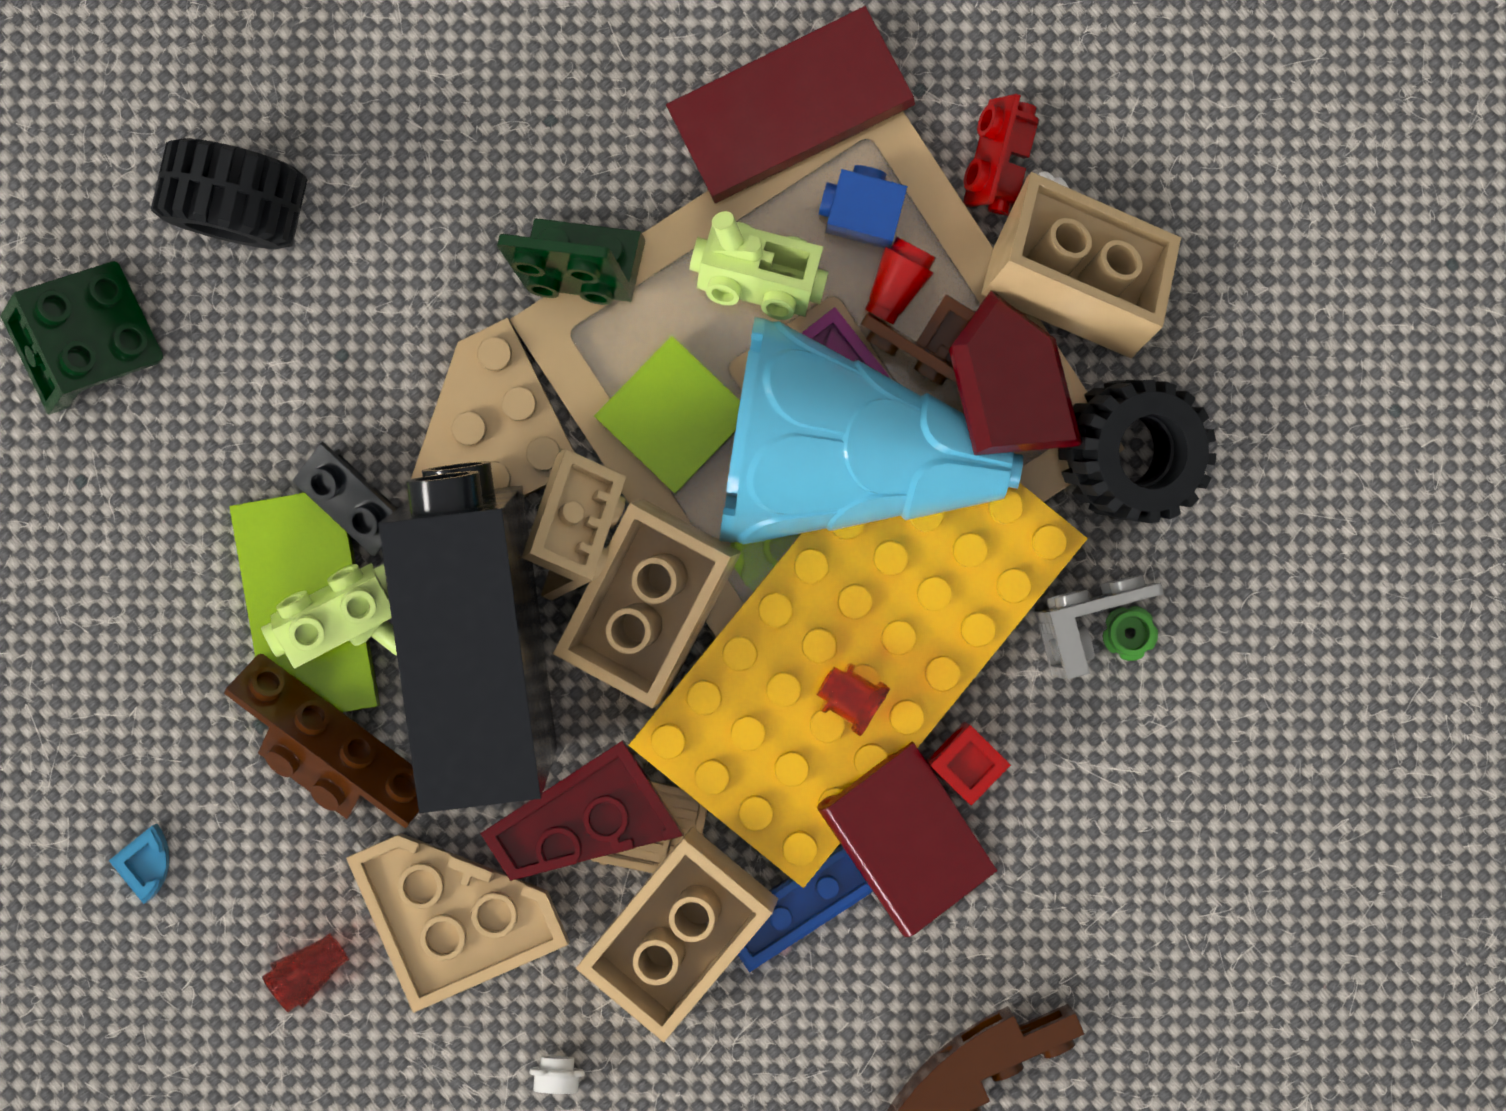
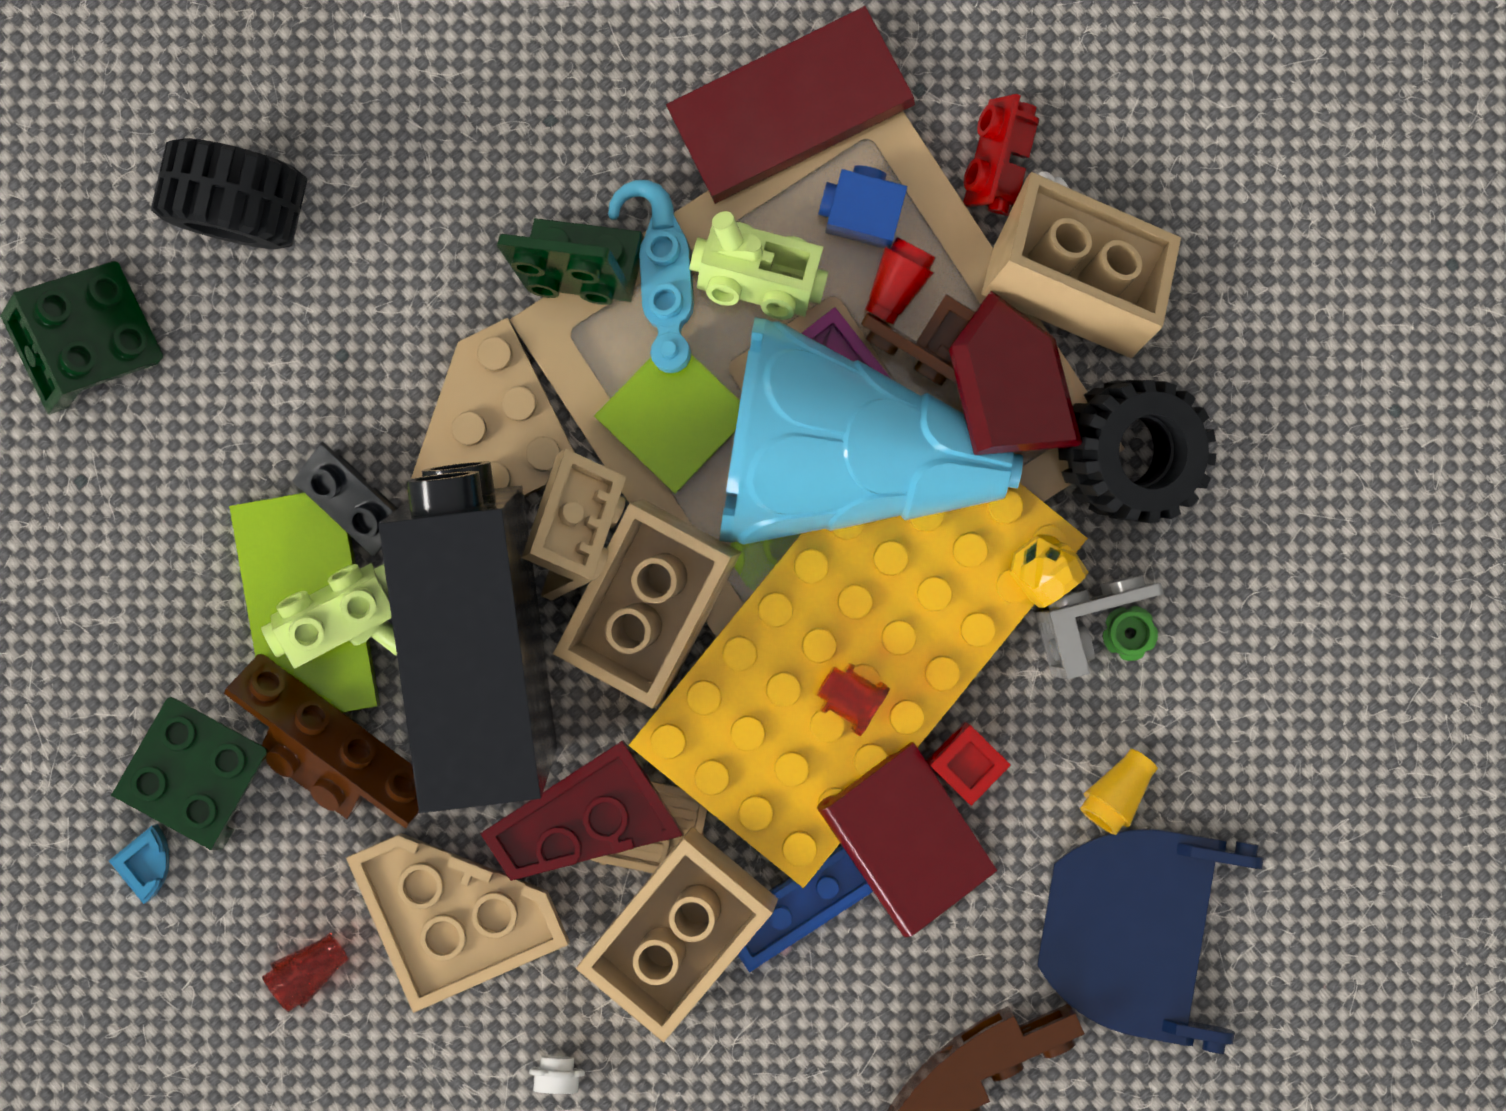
(191, 773): none -> dark green bracket
(663, 274): none -> medium azure piece
(1046, 569): none -> yellow rock
(1118, 793): none -> yellow cone
(1131, 929): none -> dark blue piece

